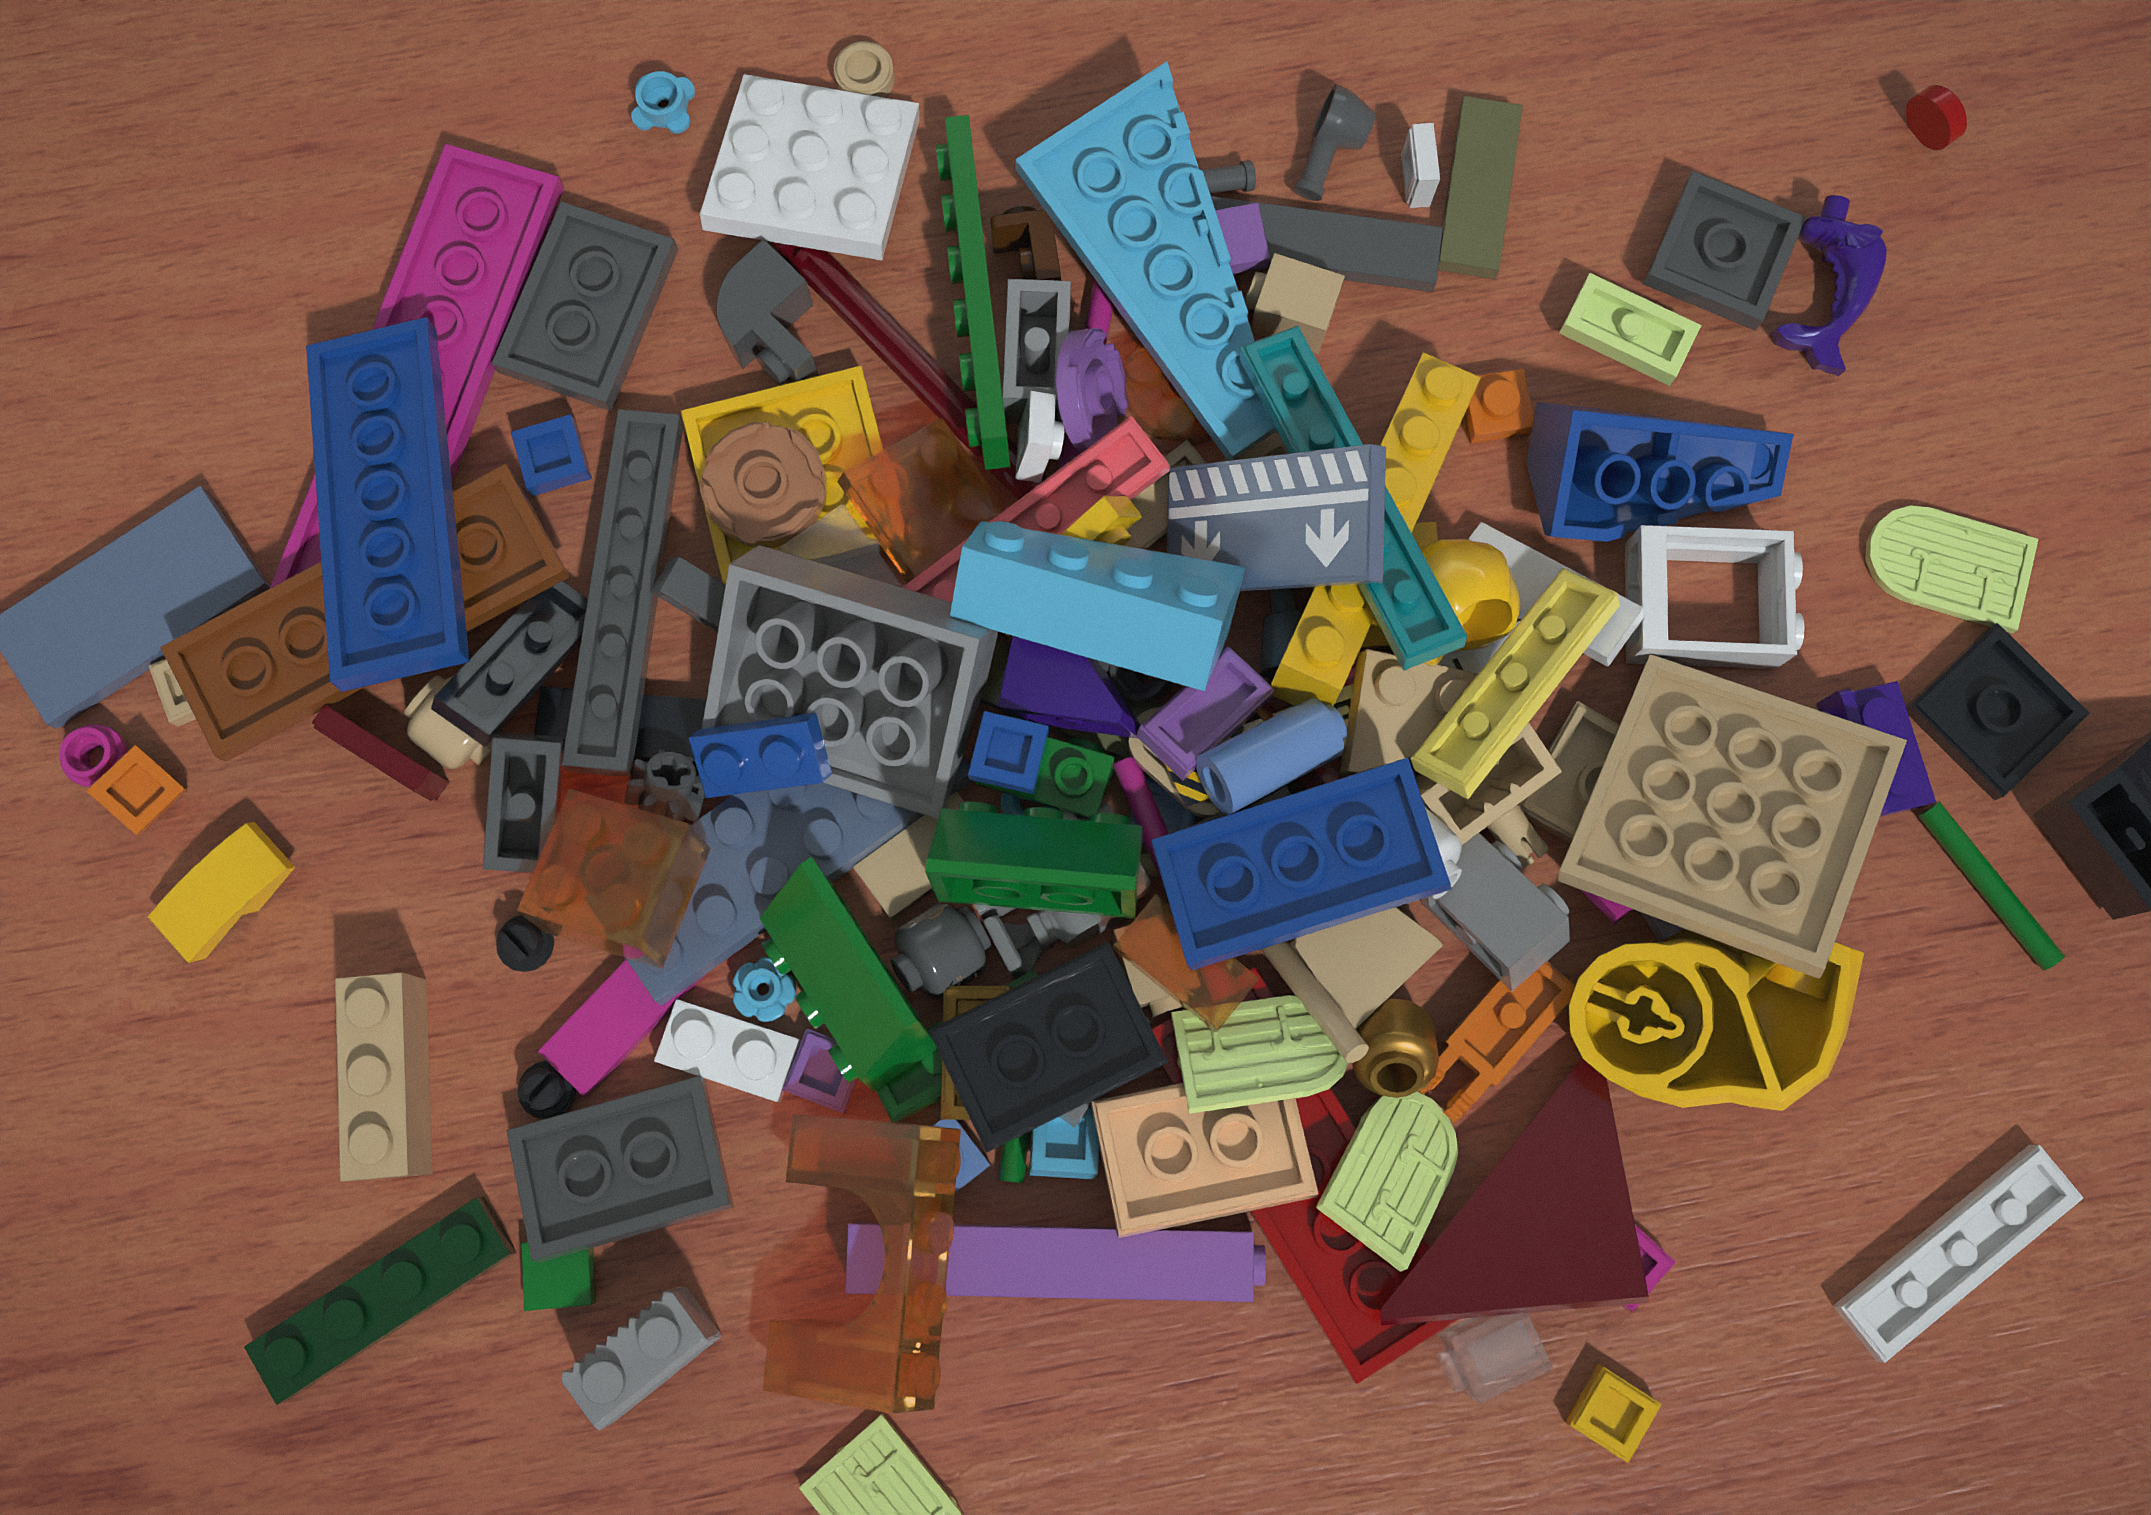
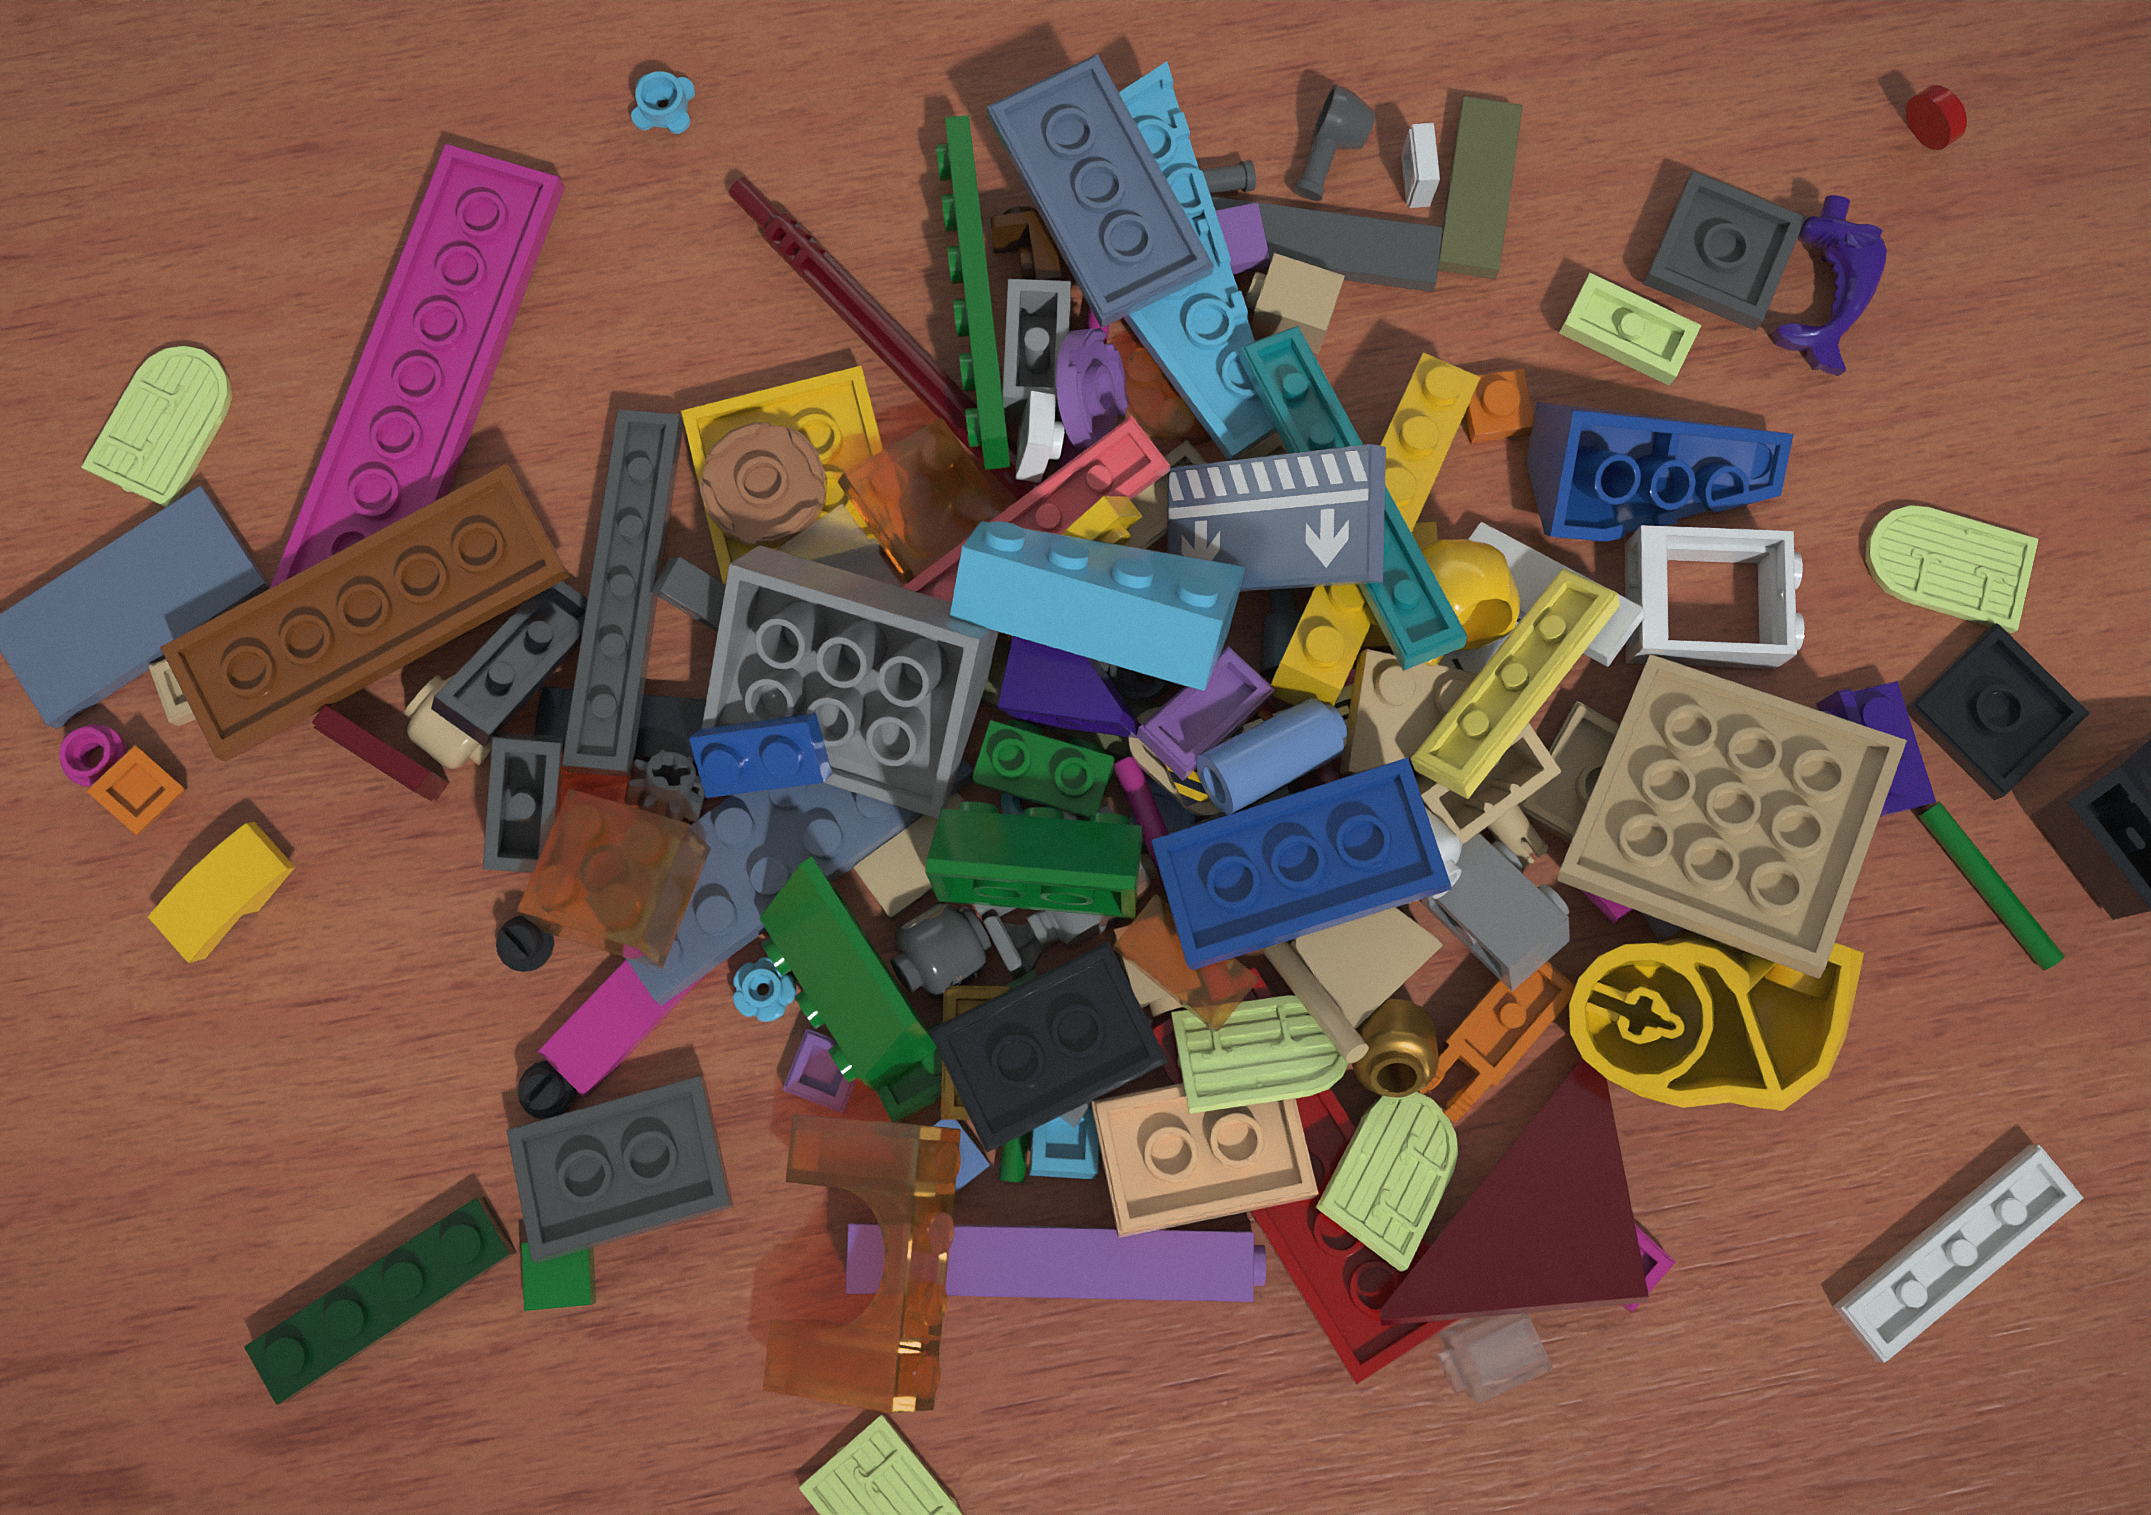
(163, 424): none -> yellowish green window
(383, 1077): tan brick -> none
(385, 506): blue plate -> none
(551, 455): blue plate -> none
(585, 306): dark grey plate -> none
(640, 1356): light grey brick -> none
(727, 1050): white plate -> none
(758, 306): dark grey brick -> none
(811, 167): white plate -> none
(864, 69): tan tile -> none
(1008, 752): blue plate -> none
(1099, 190): none -> sand blue tile
(1613, 1413): yellow tile -> none

